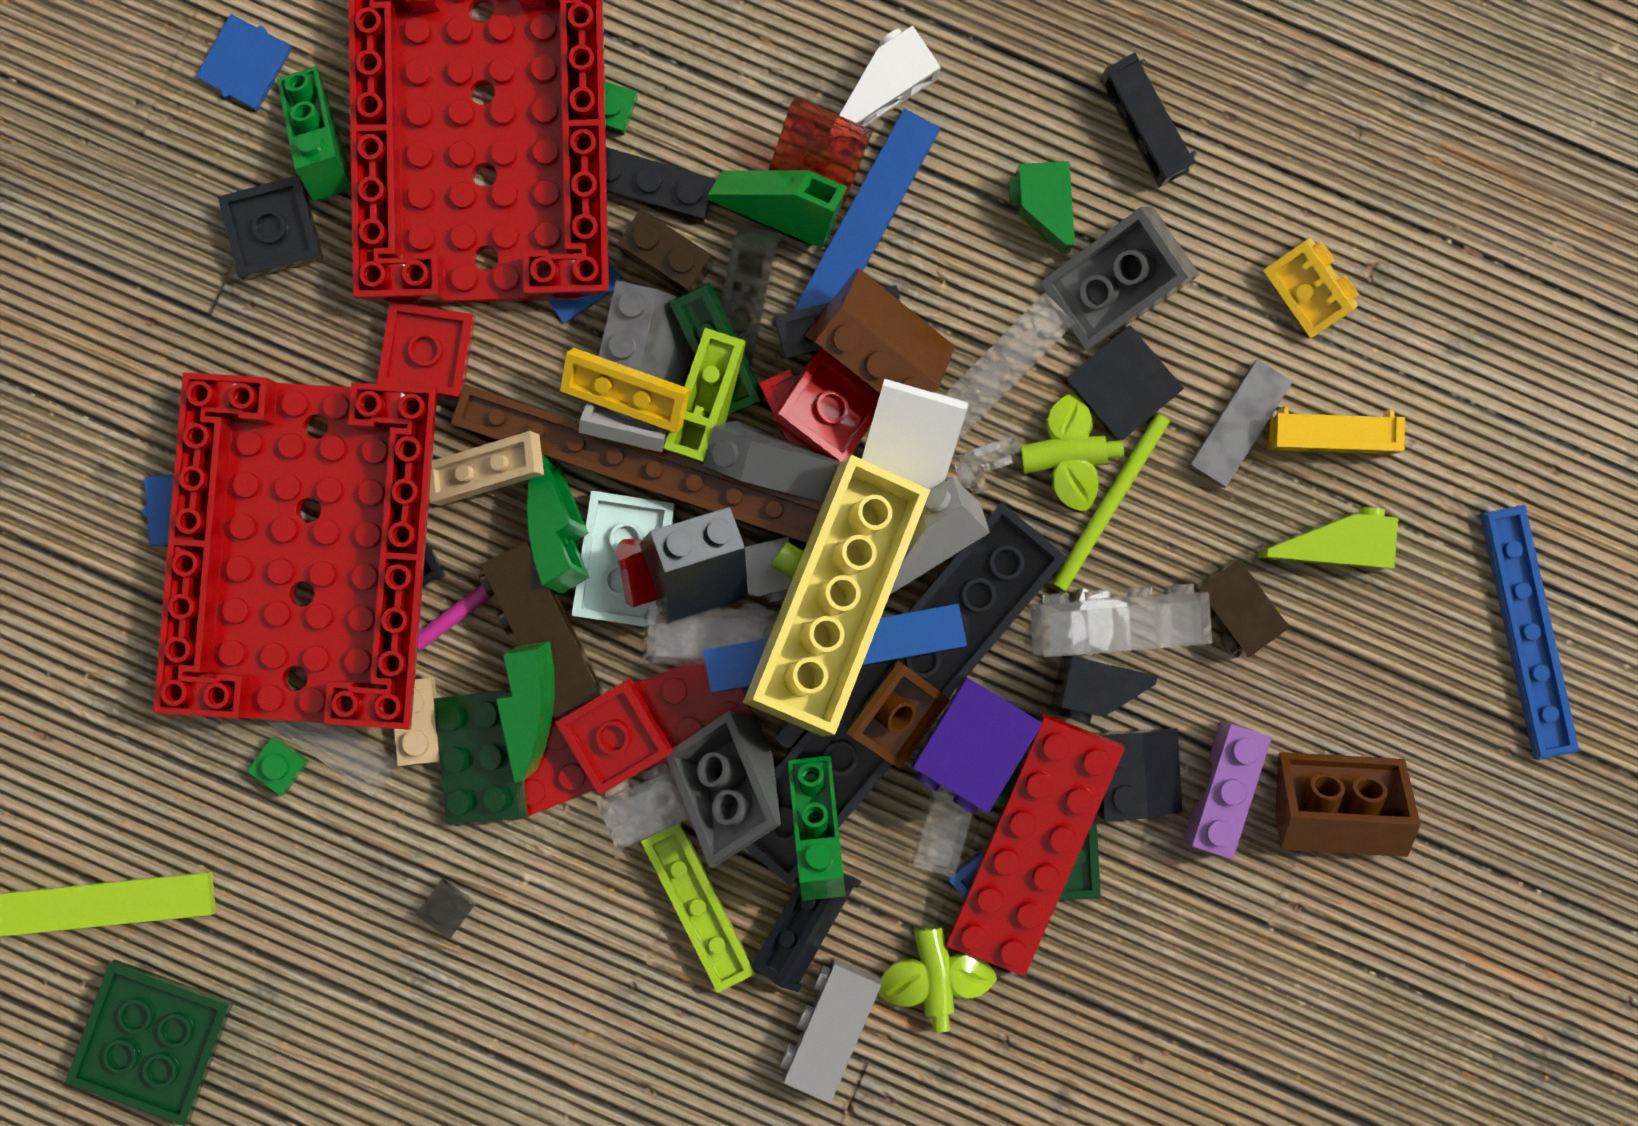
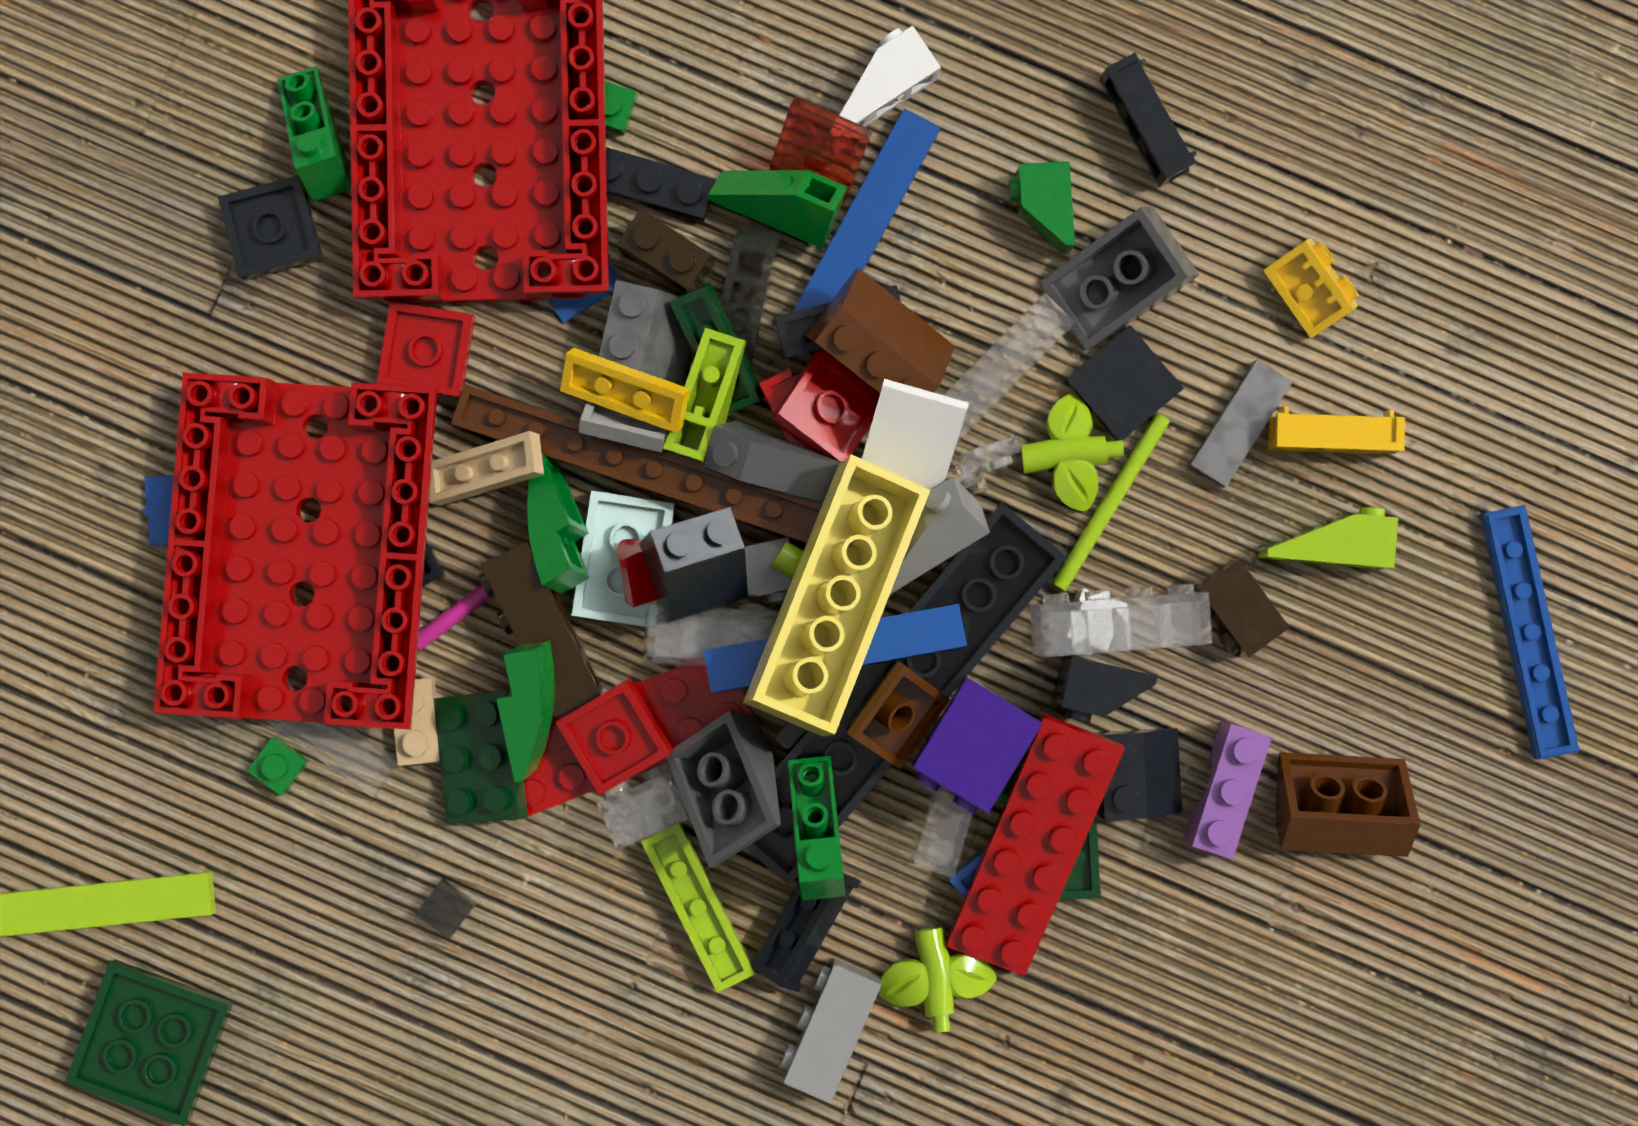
(244, 62): blue piece -> none

